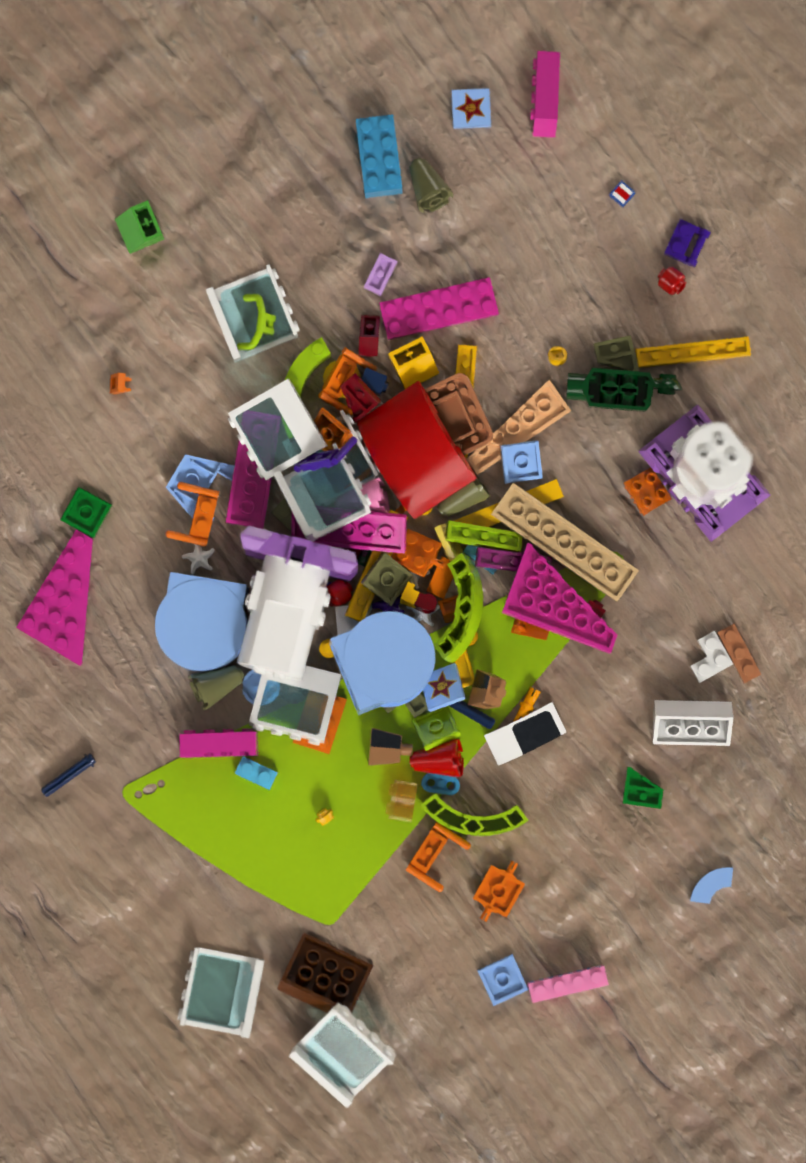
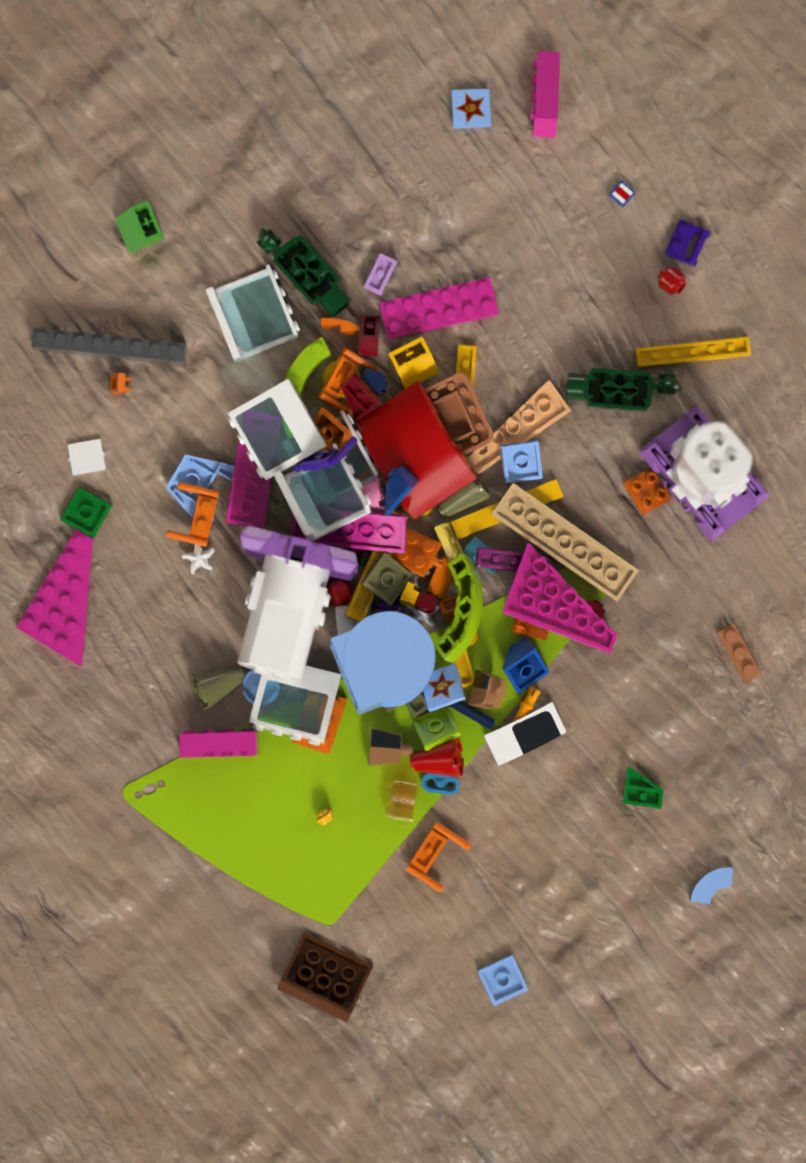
(69, 774): dark blue axle -> none
(86, 457): none -> white piece
(109, 346): none -> dark grey brick
(201, 621): light blue brick -> none
(221, 991): clear light blue panel -> none
(256, 773): medium azure plate -> none
(264, 322): lime piece -> none
(306, 271): none -> dark green brick
(325, 649): yellow plate -> none
(342, 1054): panel -> none
(346, 326): none -> orange slope
(379, 156): dark azure brick -> none
(398, 487): none -> blue slope
(428, 186): olive cone -> none
(471, 824): lime brick -> none
(483, 536): lime plate -> none
(498, 891): orange plate -> none
(524, 665): none -> blue slope
(557, 355): yellow tile -> none
(567, 983): bright pink brick -> none
(617, 353): olive wing -> none
(692, 722): white slope -> none
(716, 658): white plate -> none

